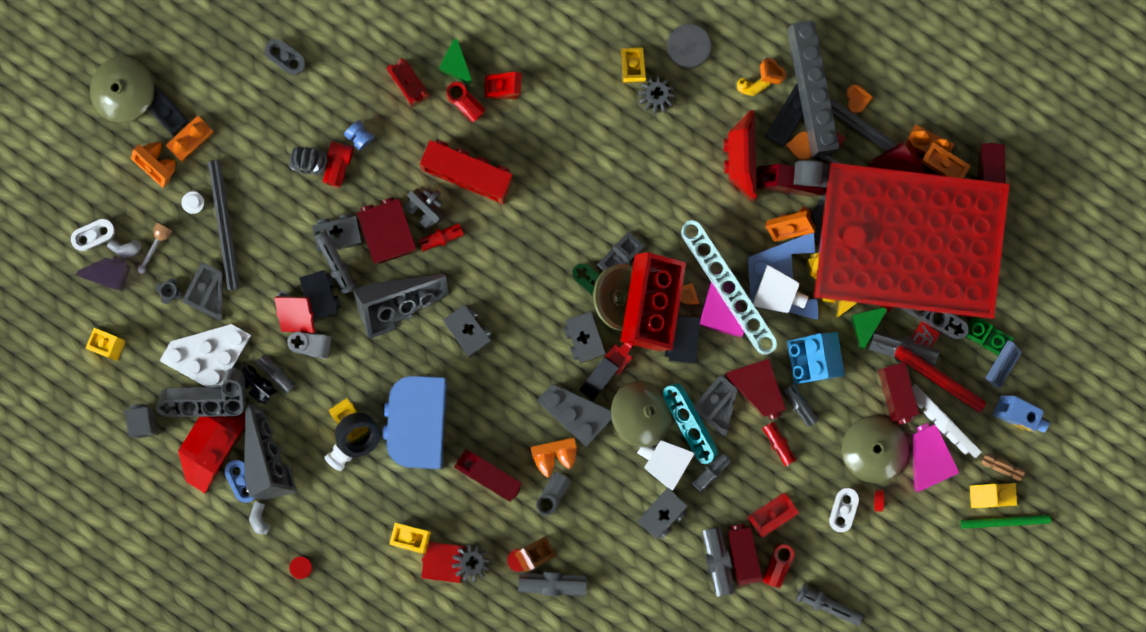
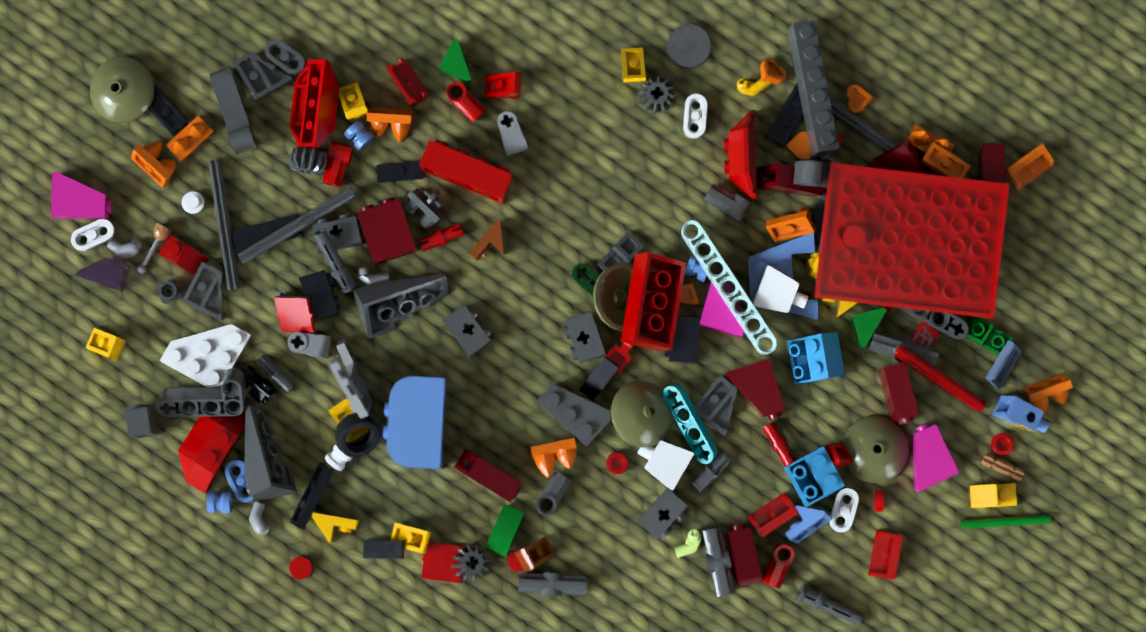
(77, 200): none -> dark pink slope
(182, 255): none -> red slope
(219, 502): none -> medium blue wheel
(233, 111): none -> dark grey beam
(249, 236): none -> black tile
(259, 76): none -> dark grey wing
(297, 225): none -> dark grey axle
(311, 496): none -> black tile
(314, 104): none -> red wedge
(327, 524): none -> yellow slope
(350, 381): none -> light grey wing
(352, 101): none -> yellow slope
(364, 275): none -> light grey arm
(383, 549): none -> black piece
(399, 119): none -> orange tile
(399, 172): none -> black piece
(493, 237): none -> dark orange slope
(505, 530): none -> green slope
(512, 137): none -> light grey piece
(617, 463): none -> red tile
(691, 545): none -> yellowish green arm
(694, 269): none -> medium blue wheel
(695, 117): none -> white plate
(731, 205): none -> dark grey piece
(800, 405): dark grey axle -> none
(812, 521): none -> medium blue slope
(814, 476): none -> dark azure slope
(838, 455): none -> red tile
(885, 555): none -> red hinge
(944, 423): white plate -> none
(1001, 444): none -> red tile
(1029, 167): none -> orange hinge
(1056, 386): none -> orange tile

